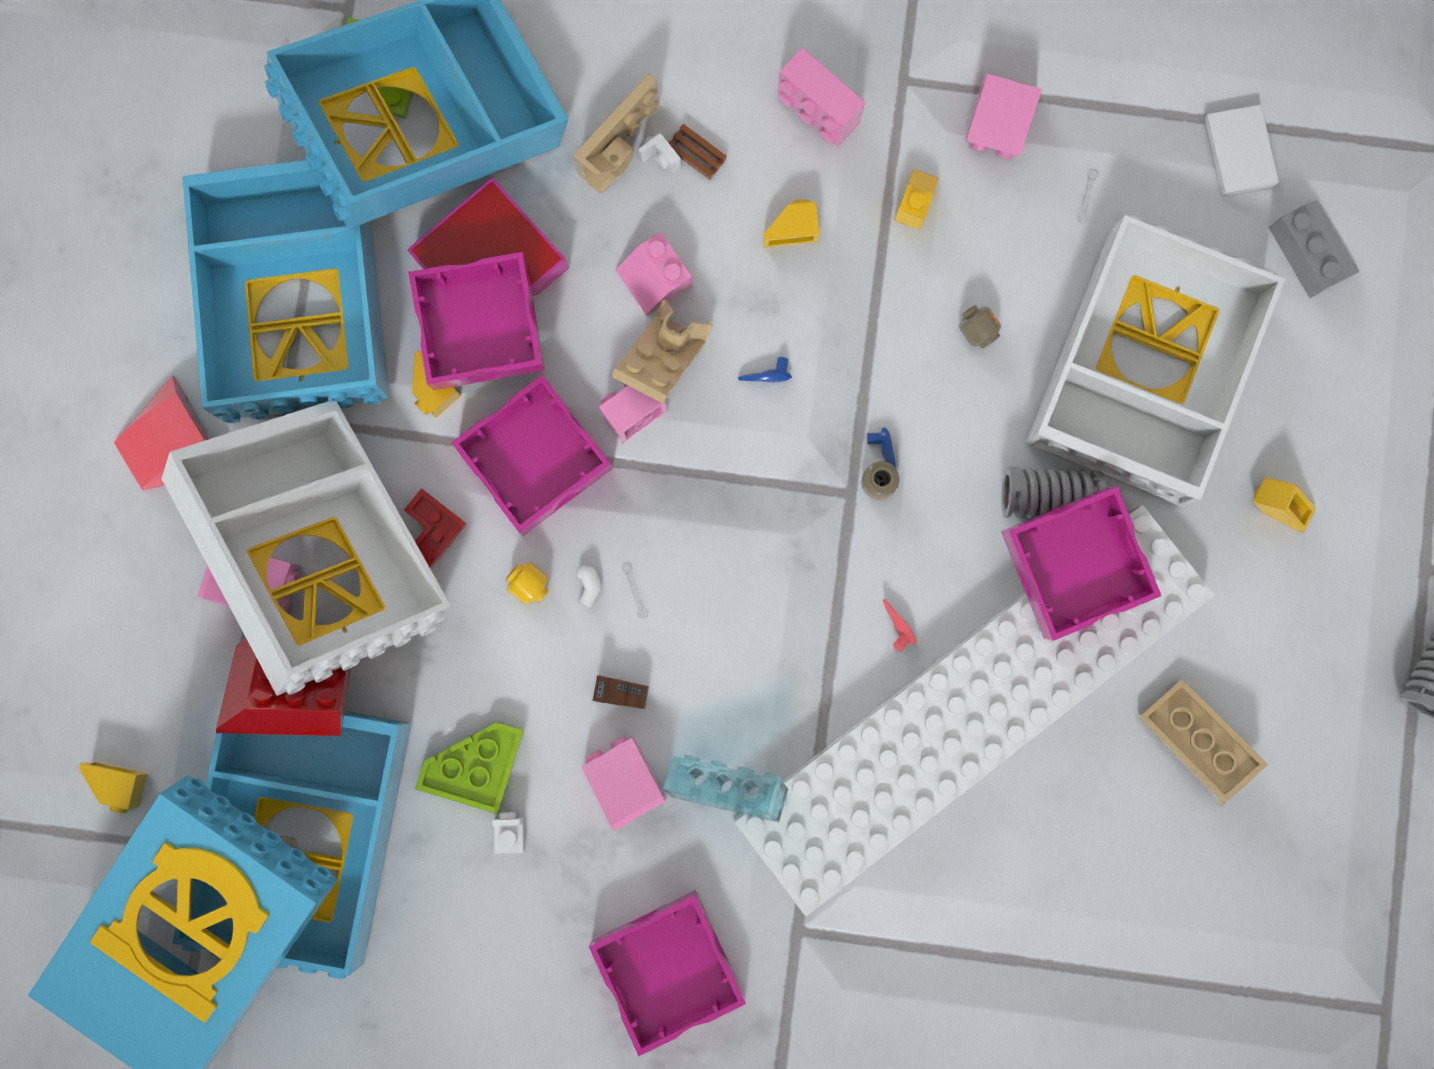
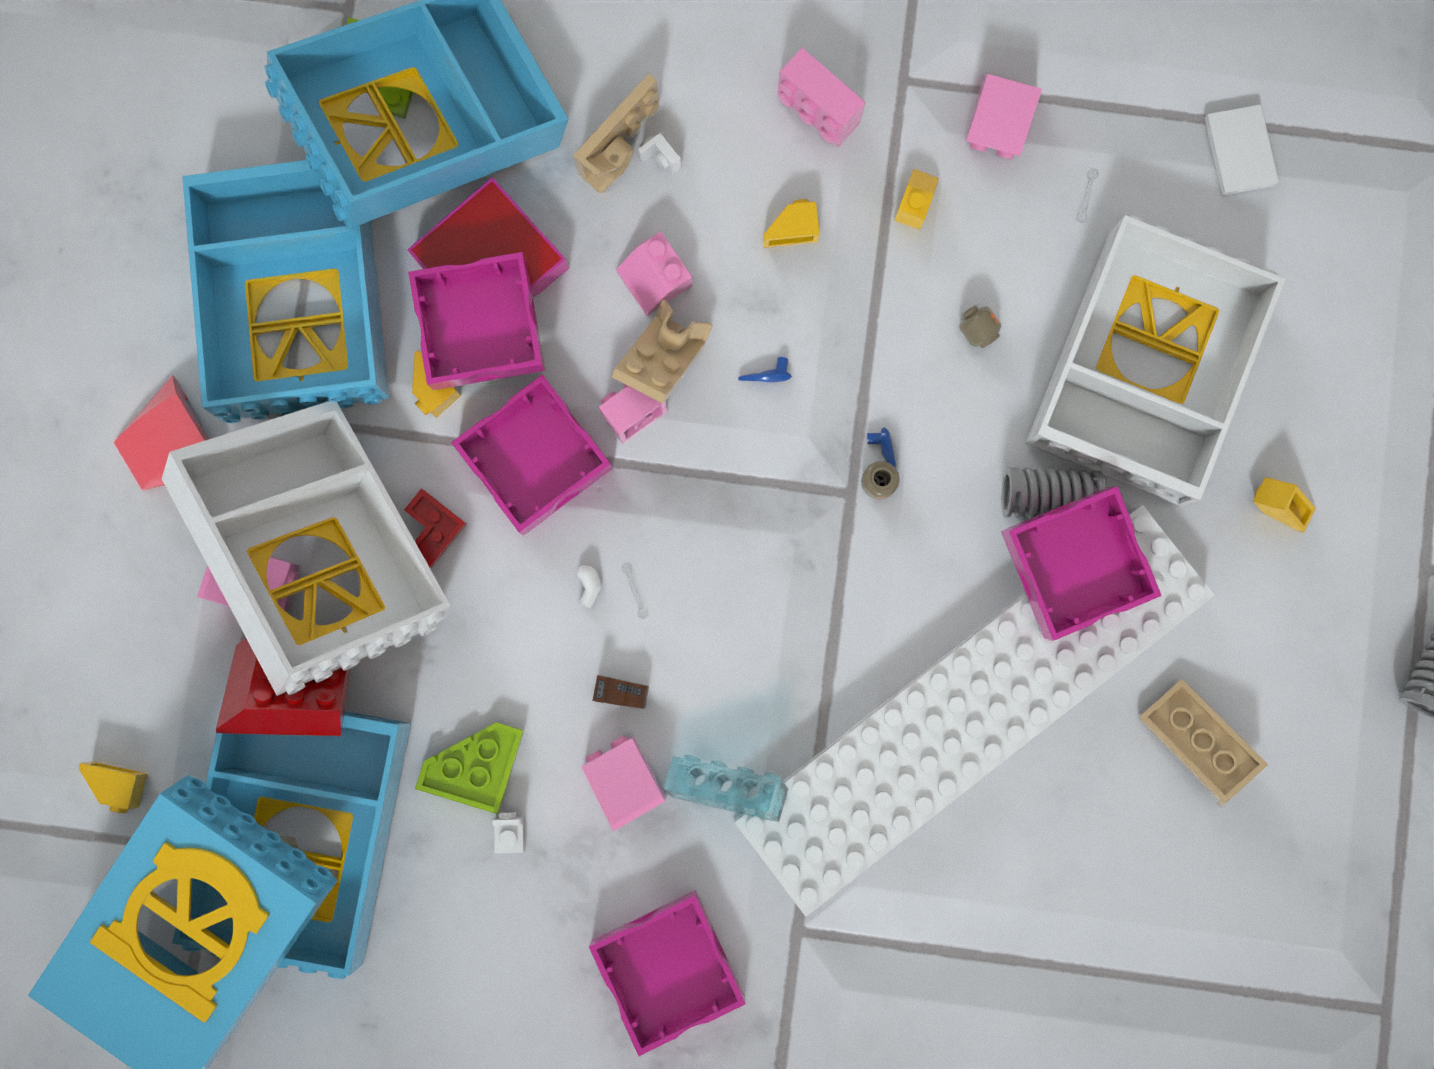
(527, 583): yellow head -> none
(678, 137): dark orange tile -> none
(903, 629): coral bar -> none
(1313, 248): light grey slope -> none

